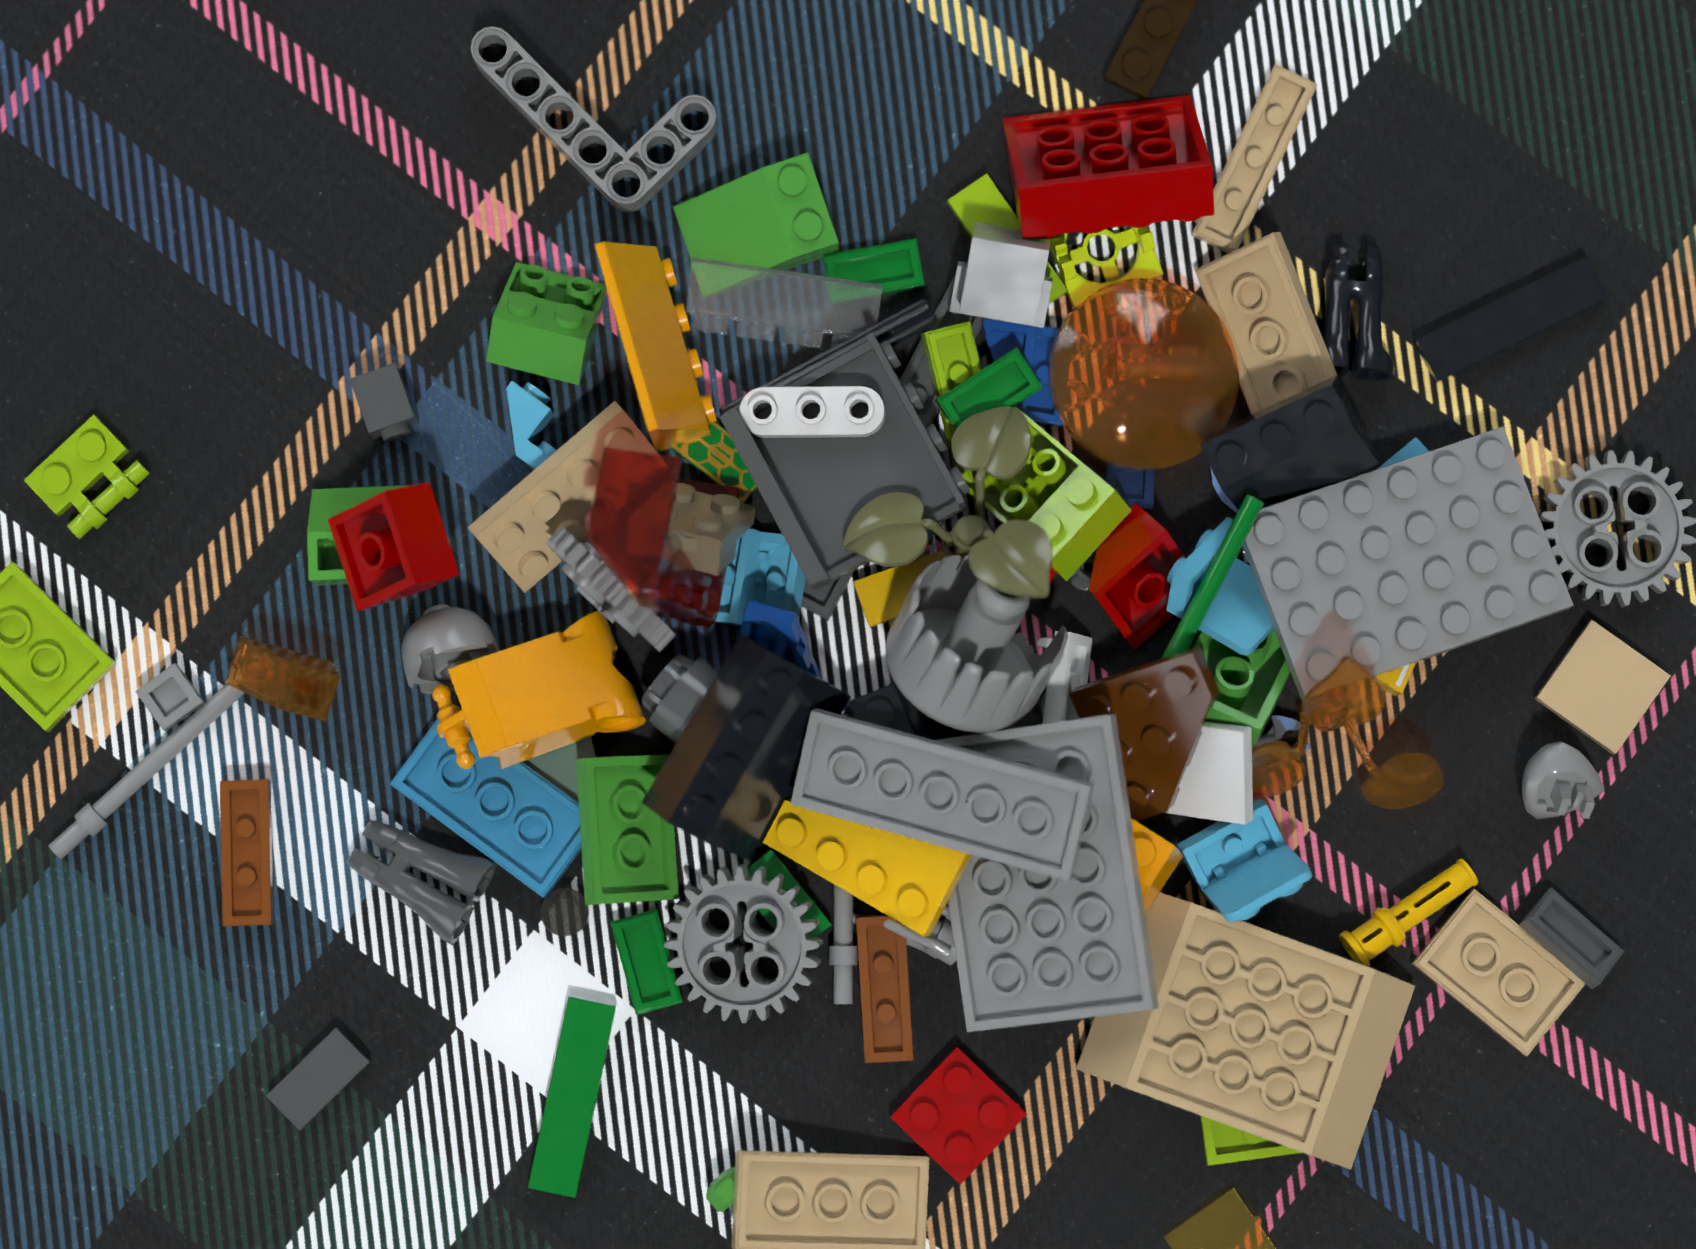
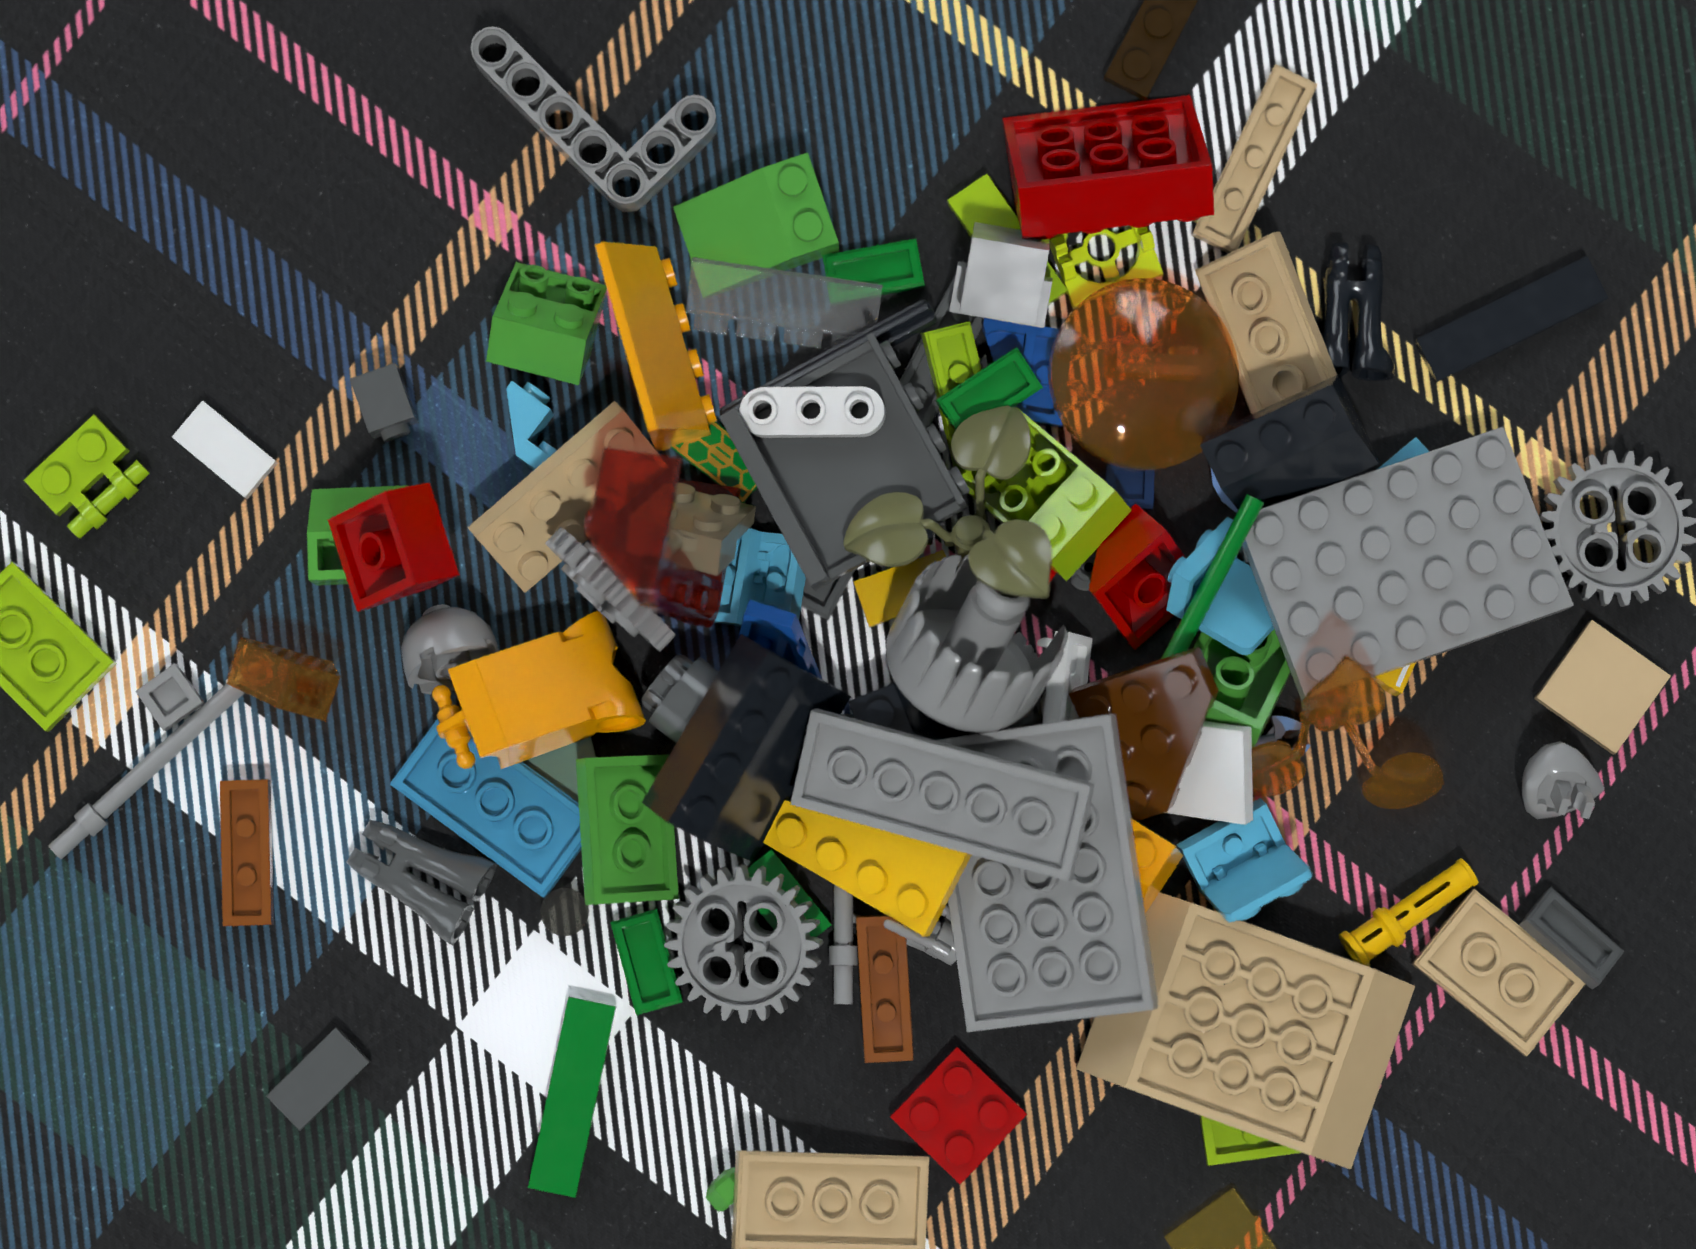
(224, 449): none -> white tile

